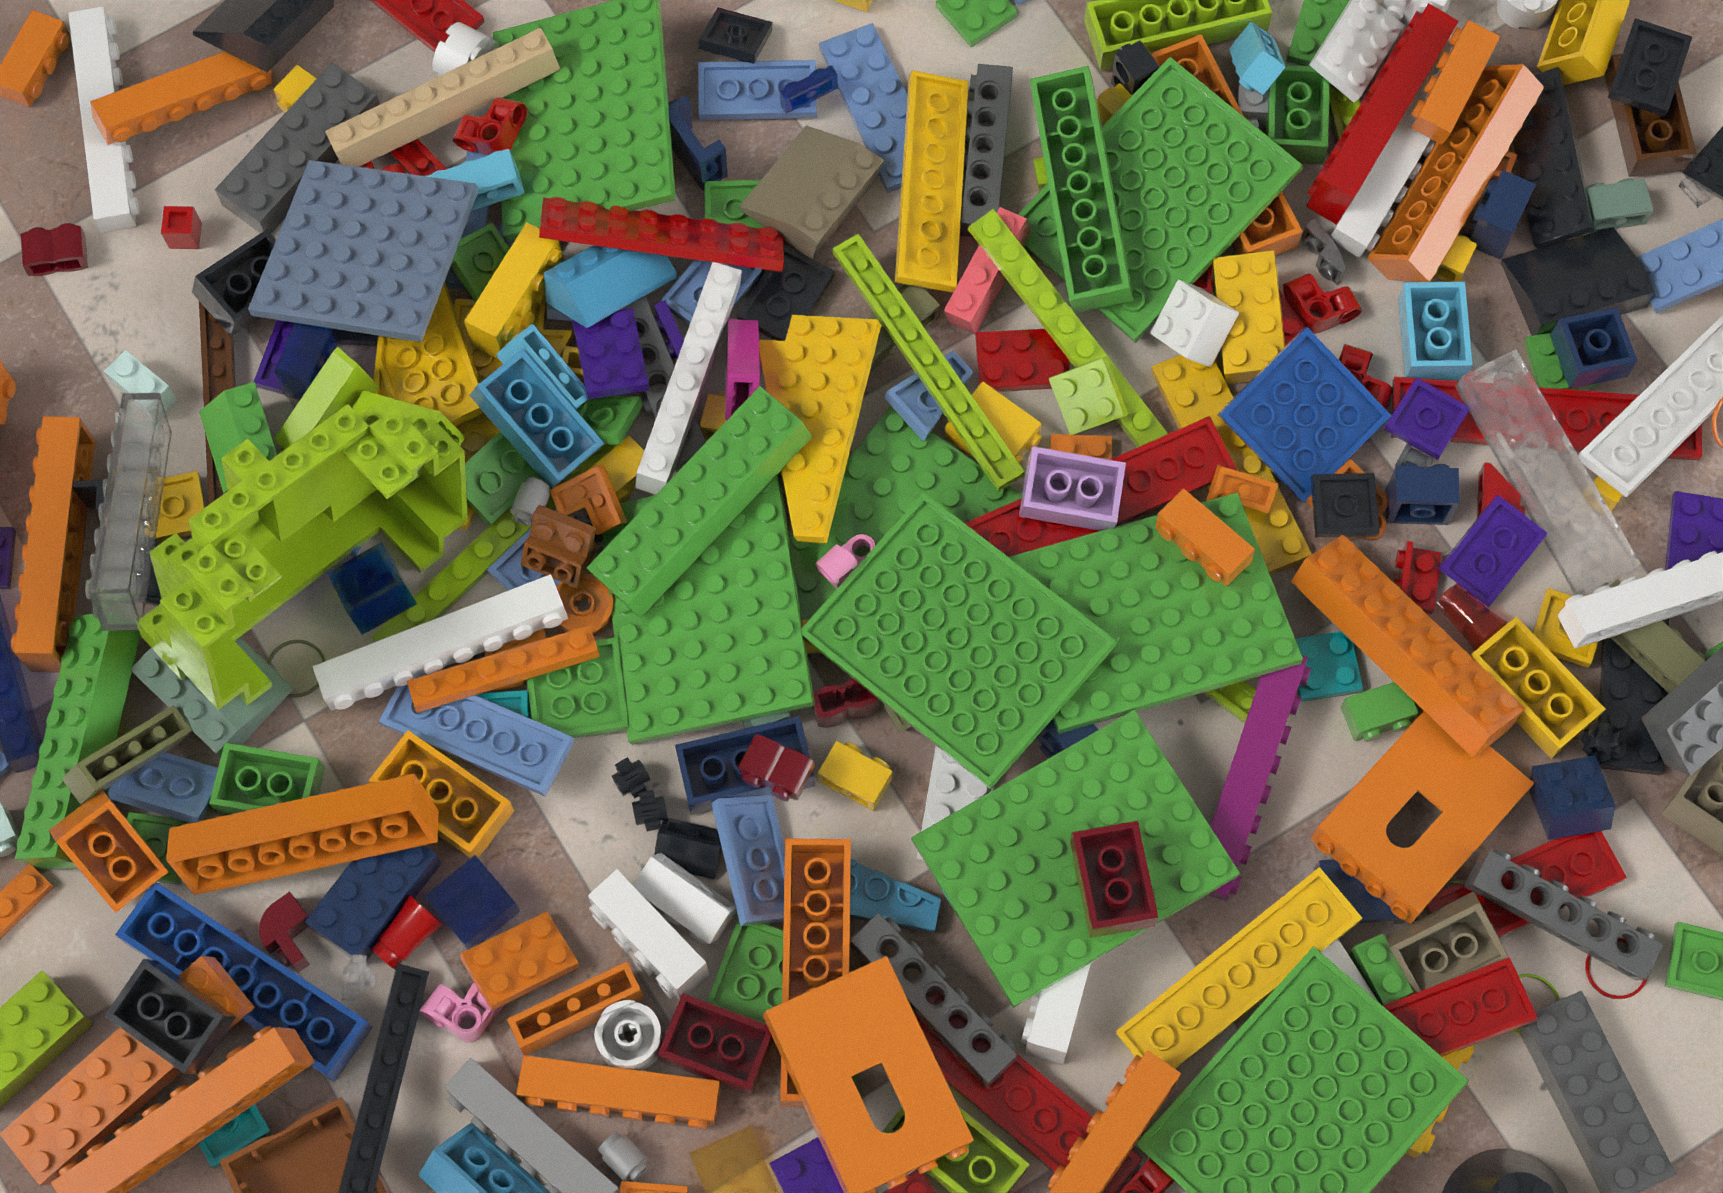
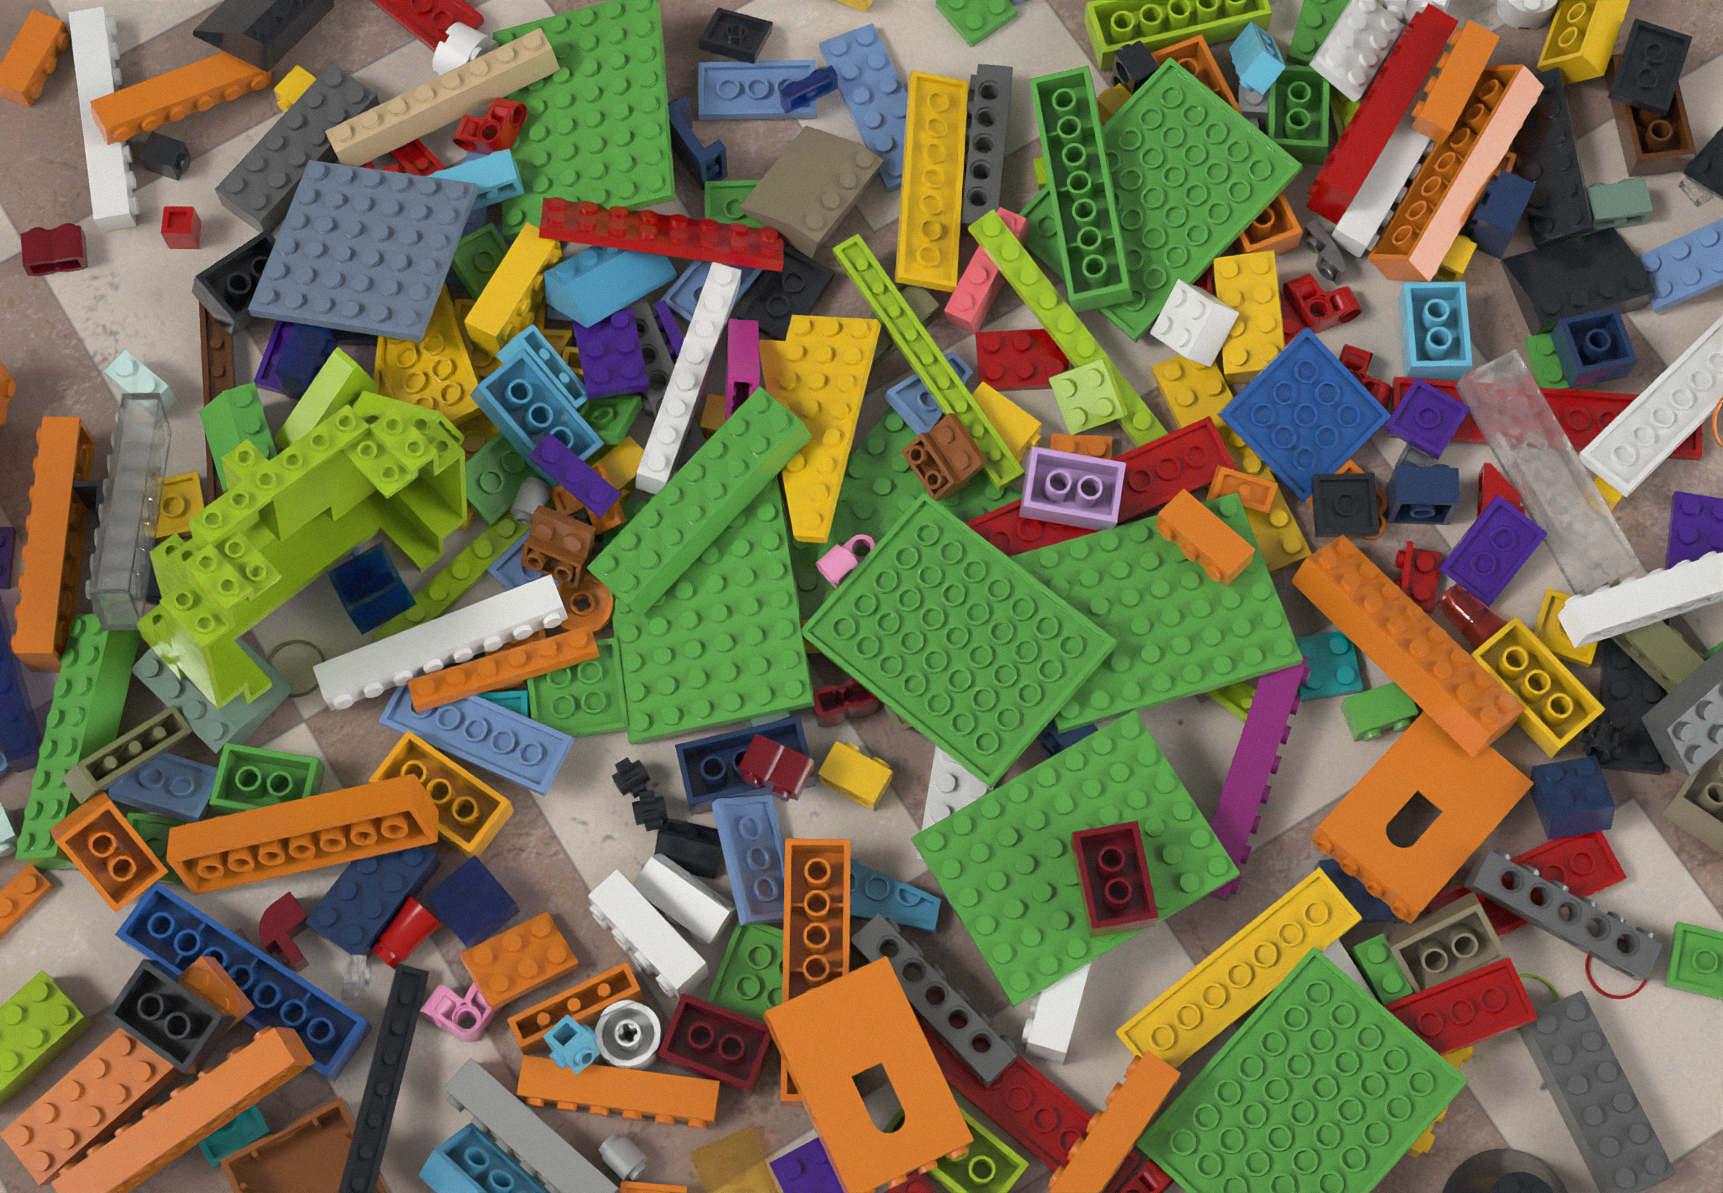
(165, 156): none -> black brick
(572, 1044): none -> medium azure brick
(574, 475): none -> dark purple plate
(945, 458): none -> dark orange brick

